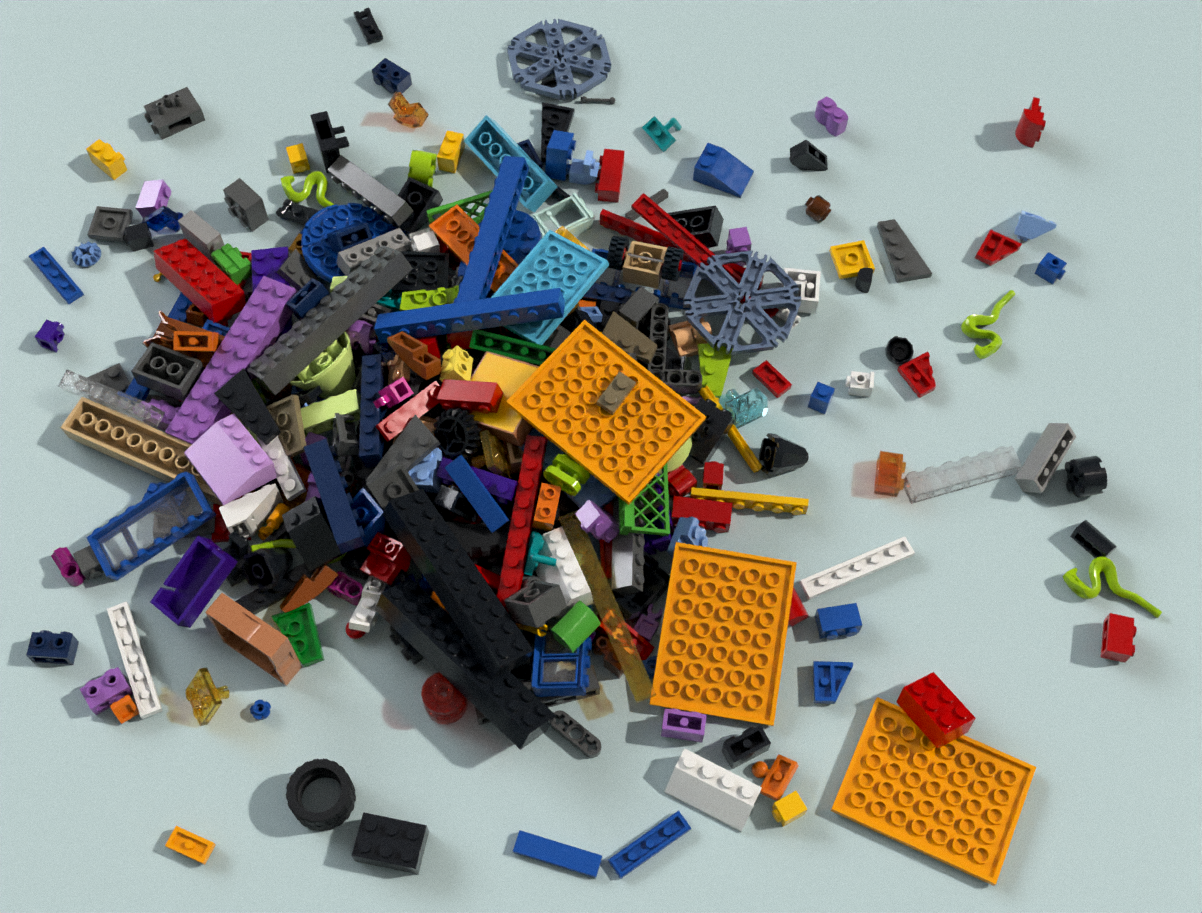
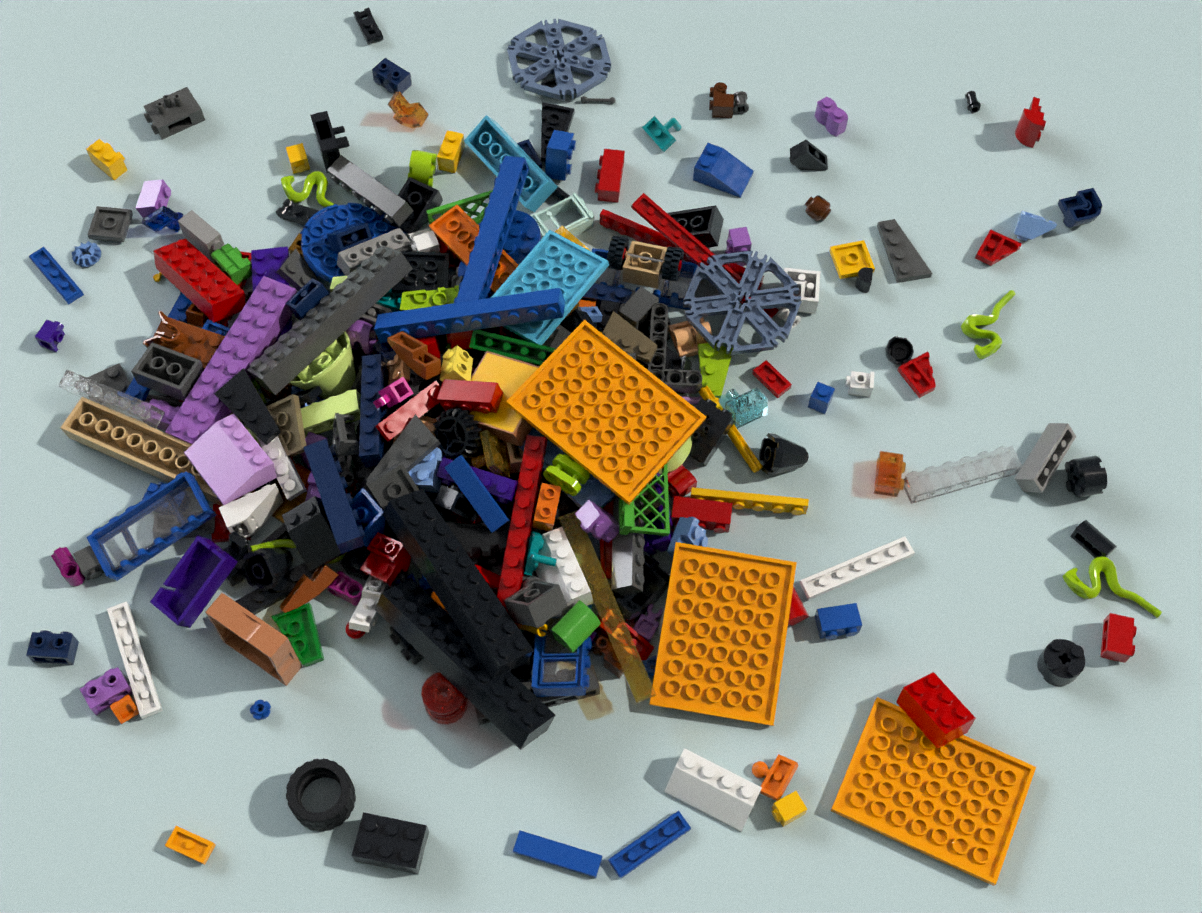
(138, 237): black brick -> none
(195, 341): orange brick -> none
(205, 696): clear yellow plate -> none
(245, 205): dark grey brick -> none
(274, 521): light orange plant -> none
(584, 170): light blue brick -> none
(591, 739): dark grey beam -> none
(616, 393): dark tan plate -> none
(657, 198): dark grey axle -> none
(683, 725): medium lavender brick -> none
(713, 475): red brick -> none
(722, 103): none -> reddish brown brick
(740, 102): none -> dark grey bush
(746, 746): black brick -> none
(829, 680): blue wing -> none
(973, 104): none -> black pin
(1051, 268): blue brick -> none
(1061, 662): none -> black brick
(1080, 208): none -> dark blue brick

